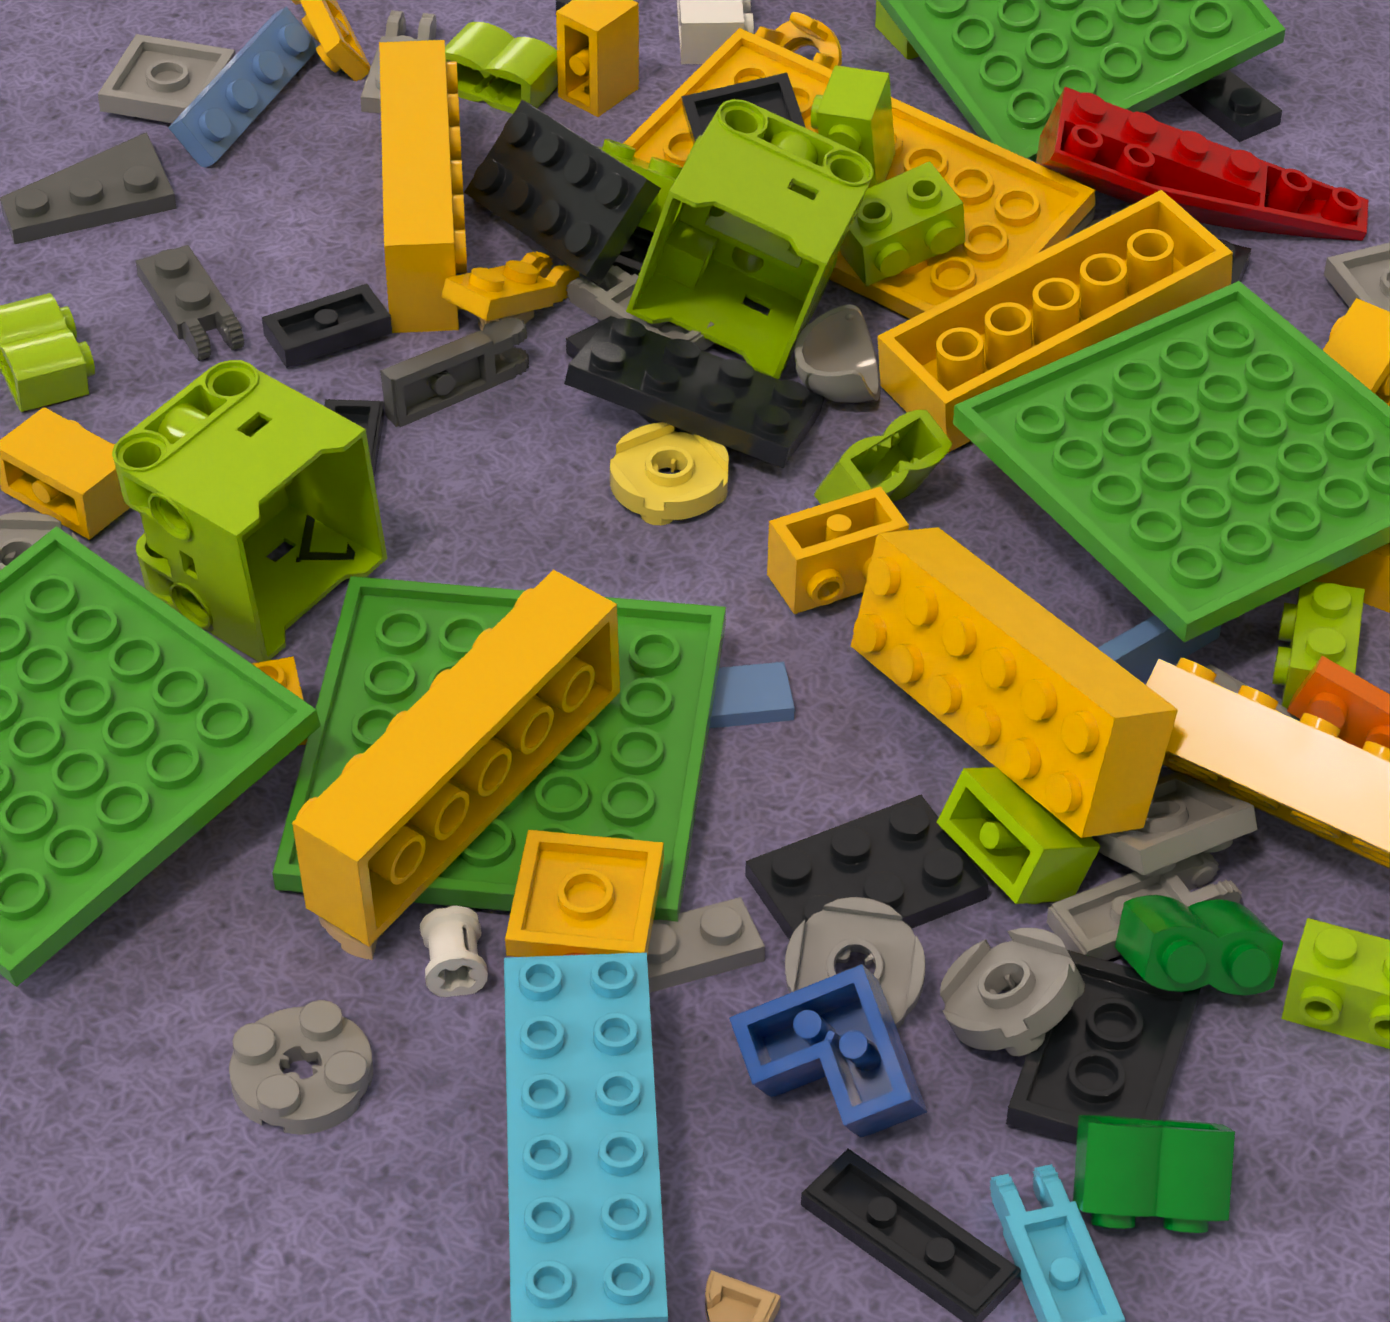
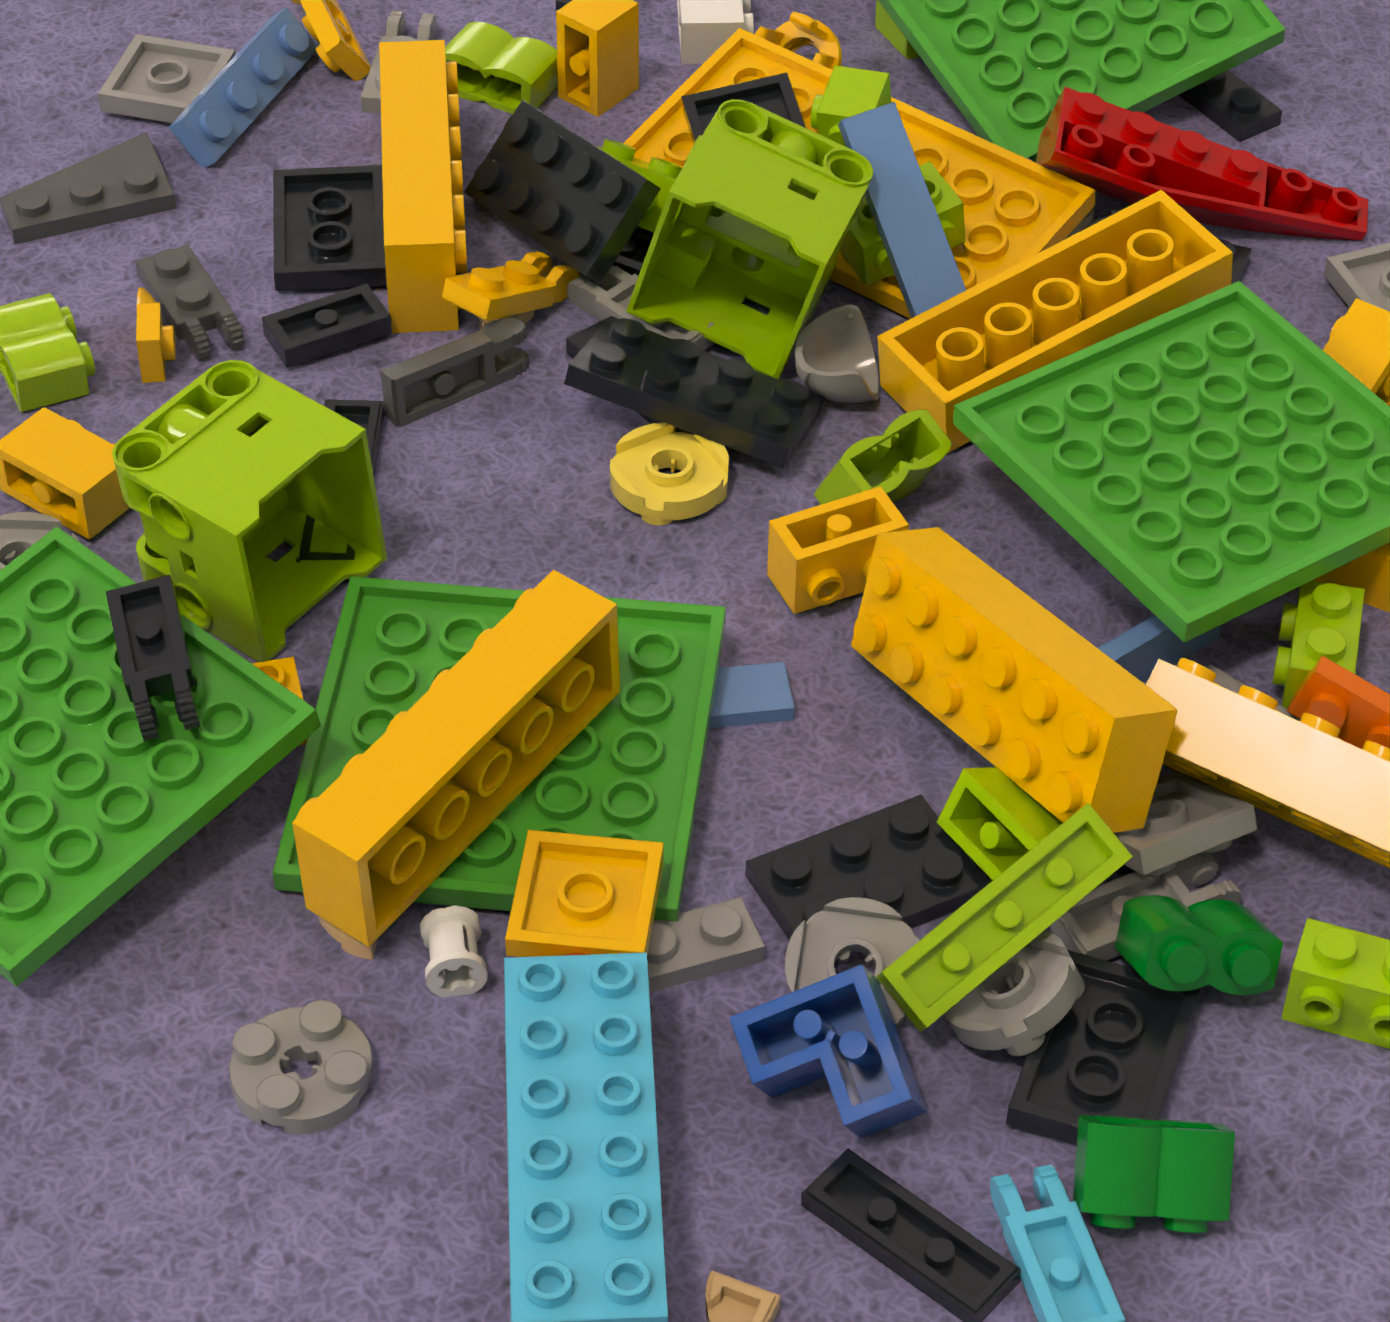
(153, 651): none -> black hinge
(154, 341): none -> yellow plate
(328, 227): none -> black plate
(903, 209): none -> medium blue tile
(1003, 917): none -> lime plate

